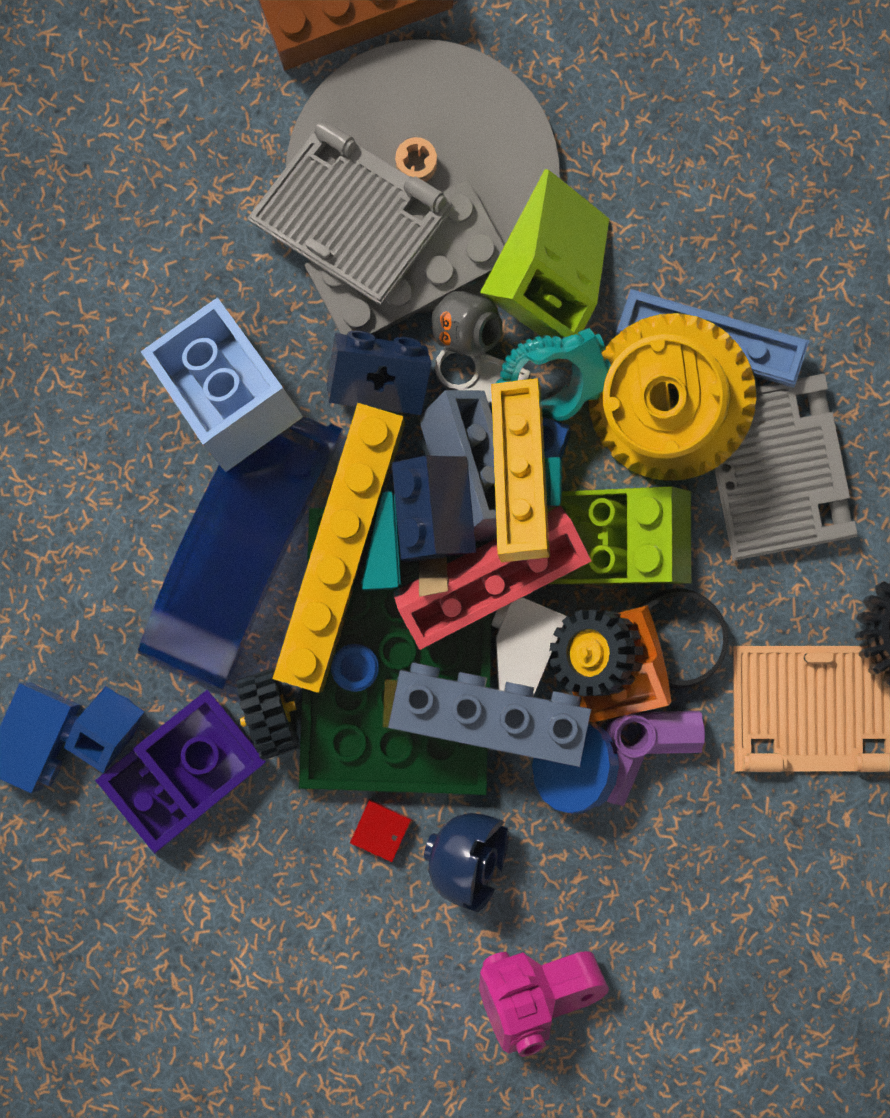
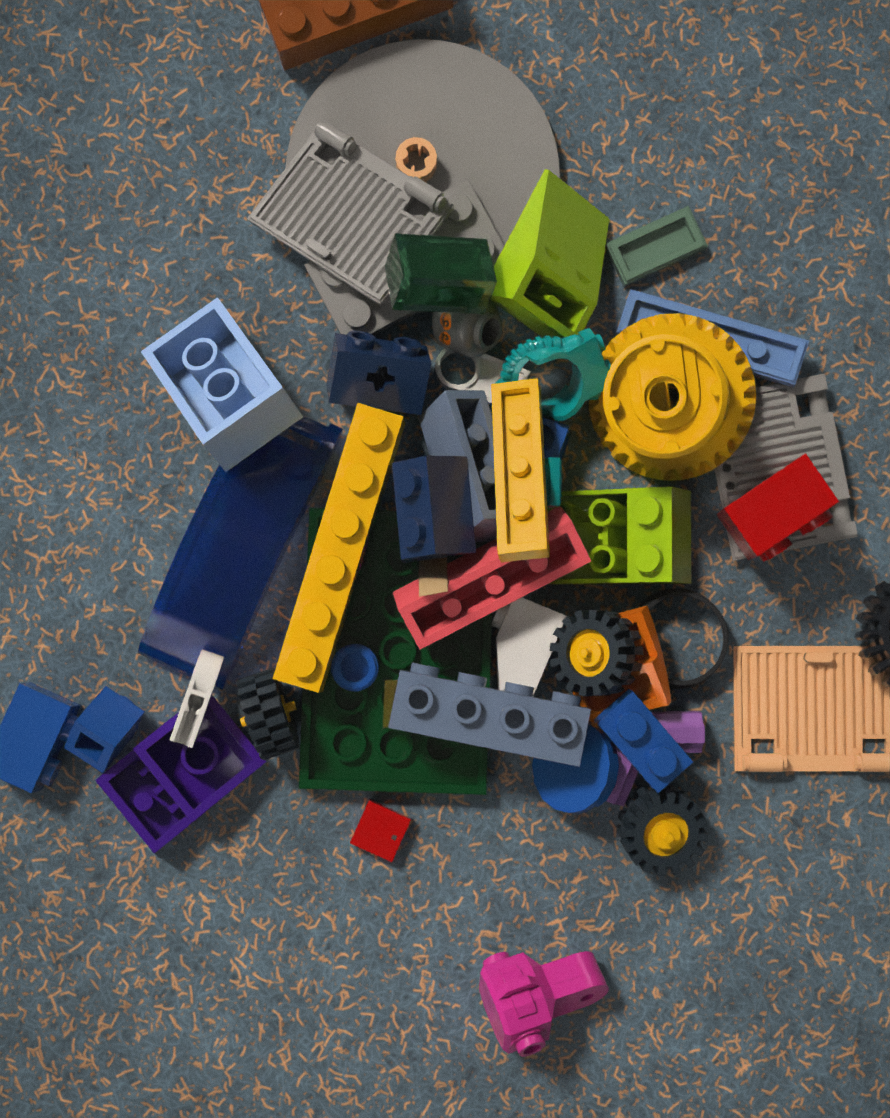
(197, 698): none -> white piece
(383, 562): teal slope -> none
(440, 274): none -> clear green brick
(465, 858): dark blue cylinder -> none
(643, 740): none -> blue plate
(656, 246): none -> sand green tile
(662, 830): none -> black wheel
(778, 507): none -> red brick

